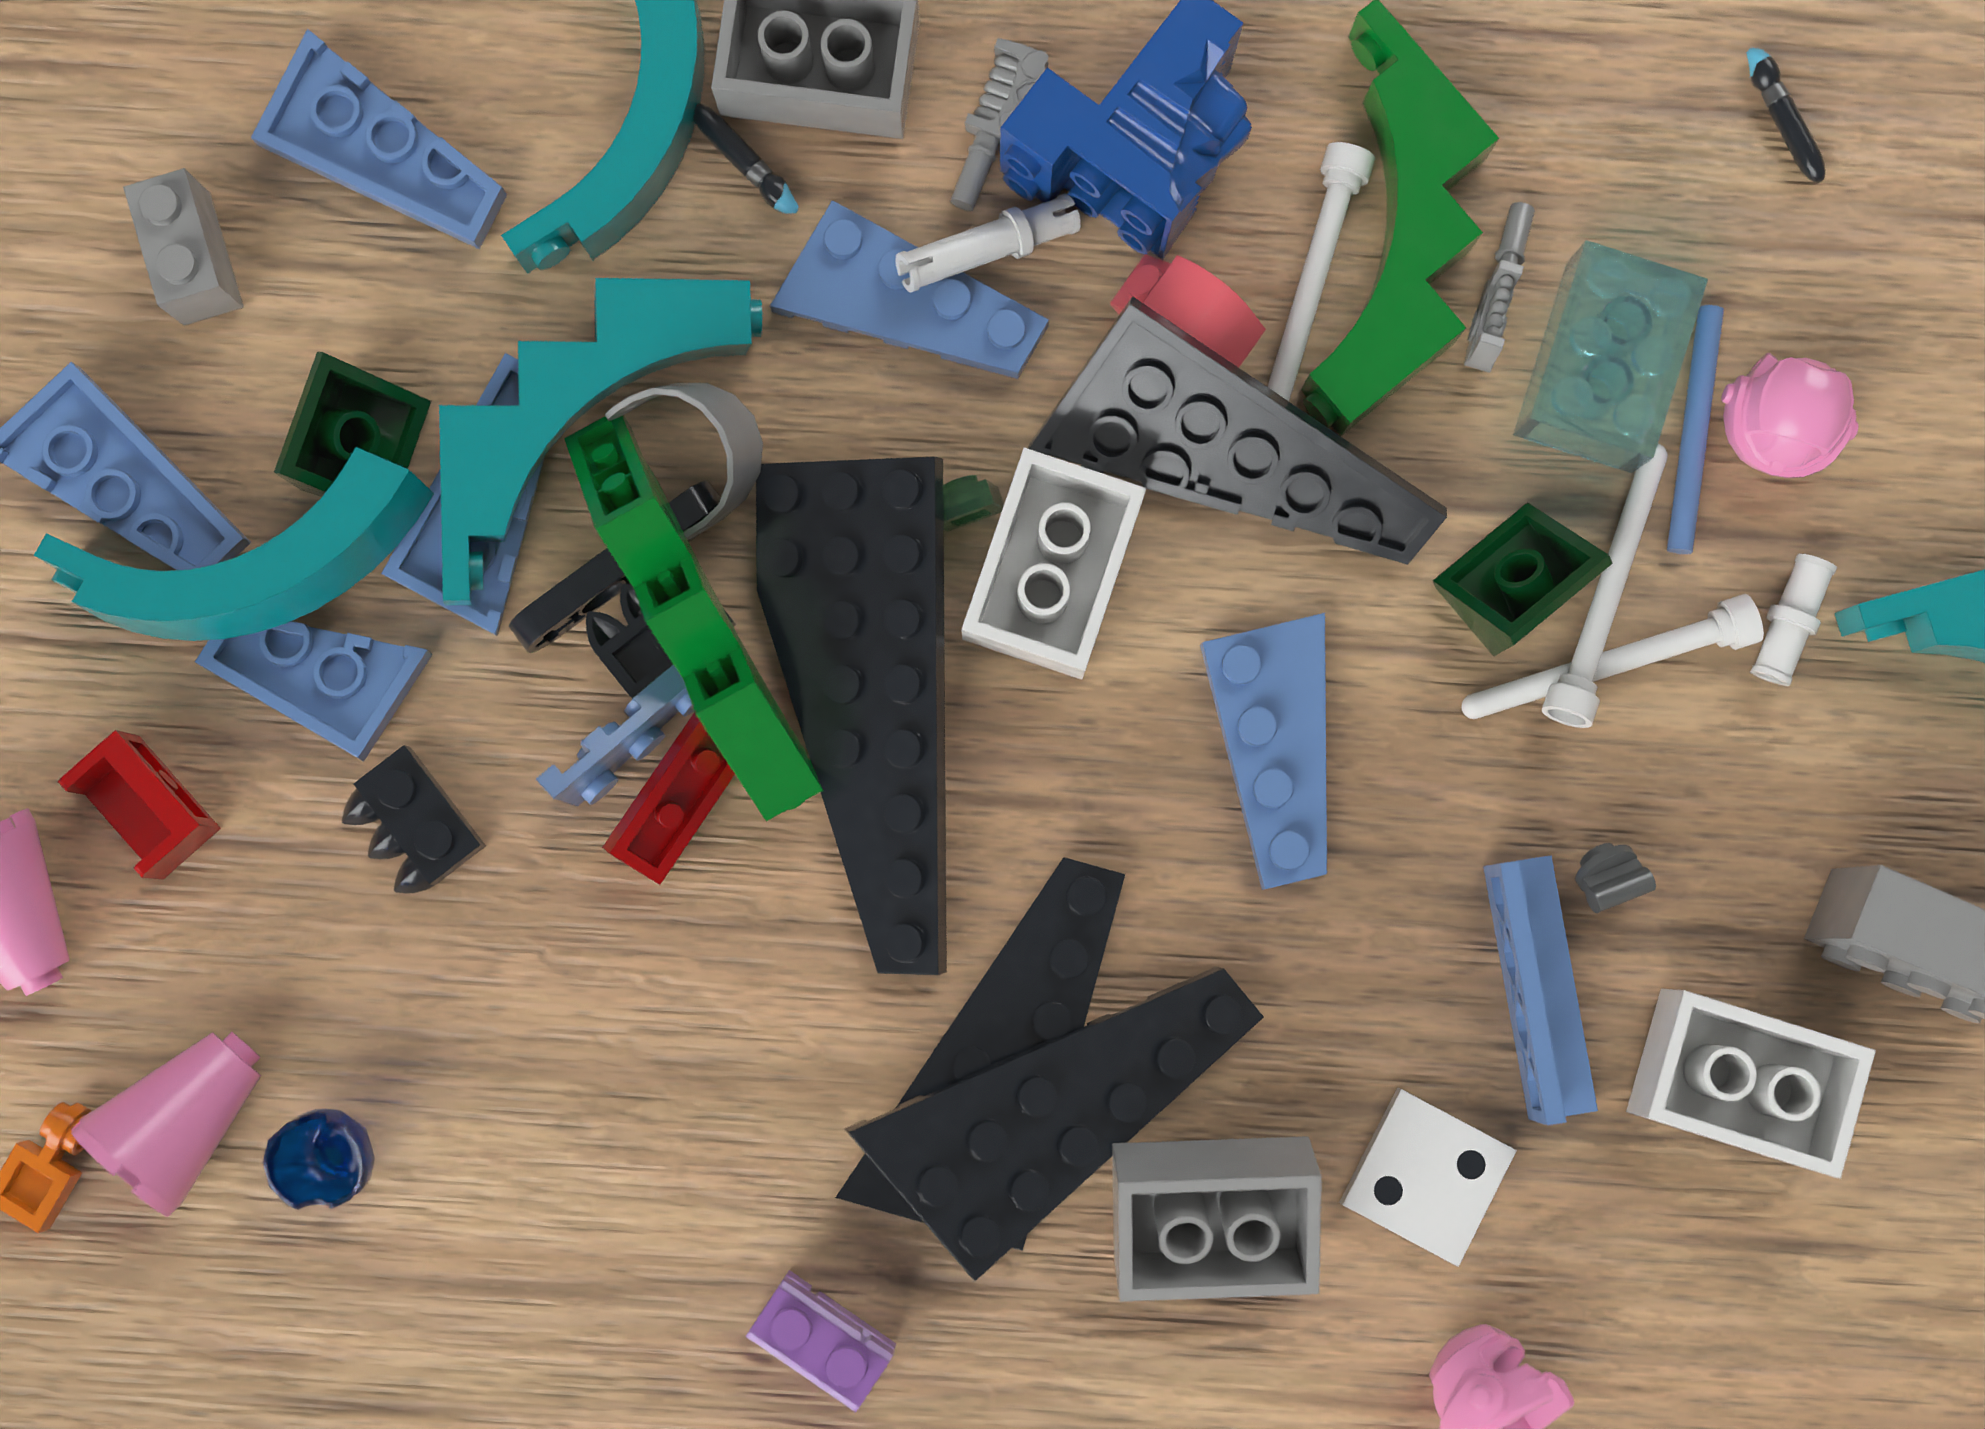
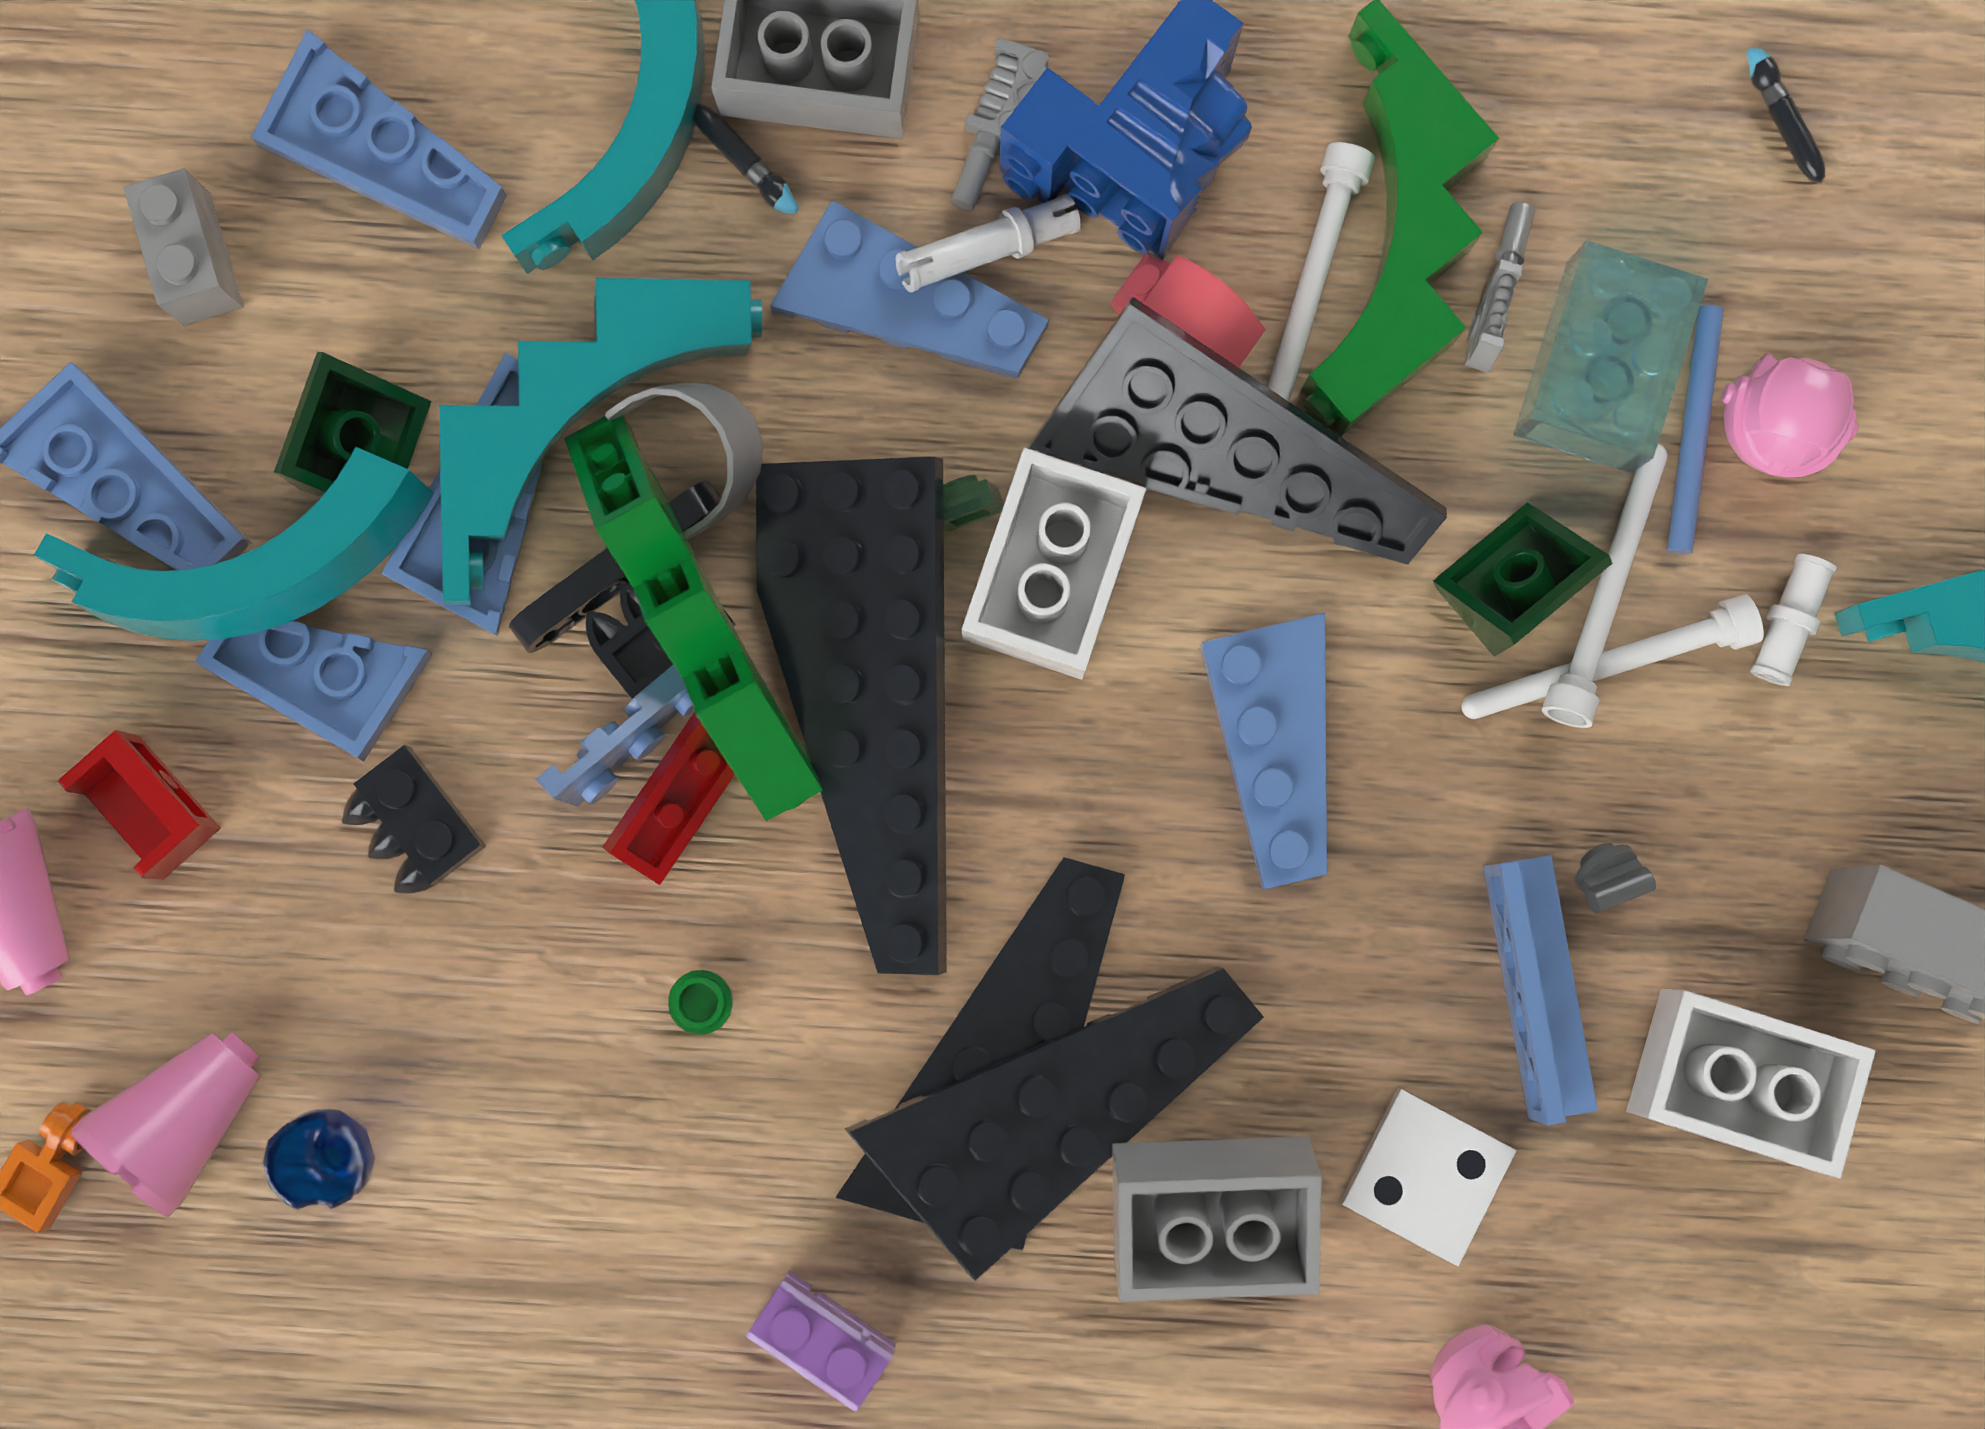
(700, 1002): none -> green plate

